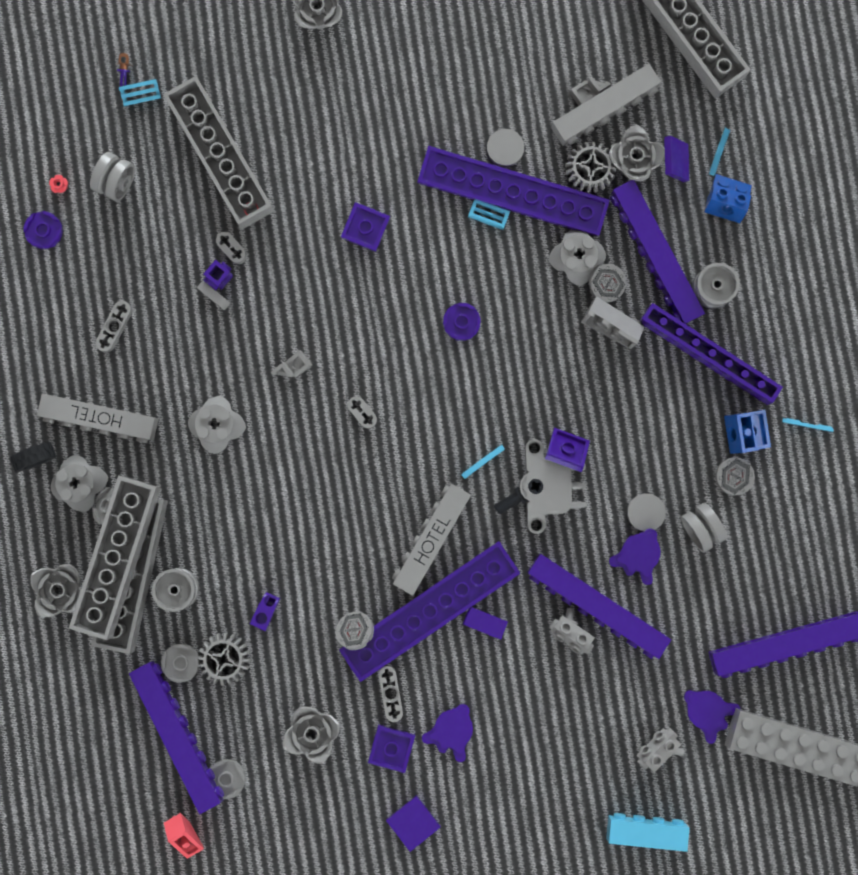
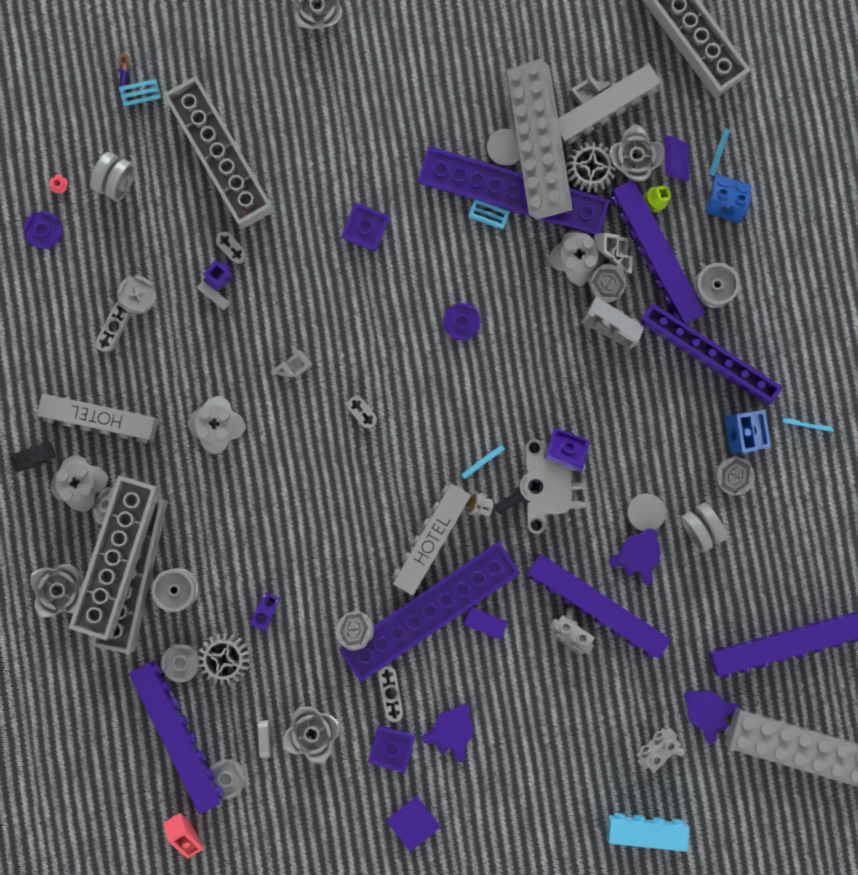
(136, 294): none -> light grey tile
(264, 739): none -> light grey beam
(479, 505): none -> light grey piece
(539, 139): none -> light grey brick
(615, 249): none -> light grey slope
(657, 198): none -> lime piece

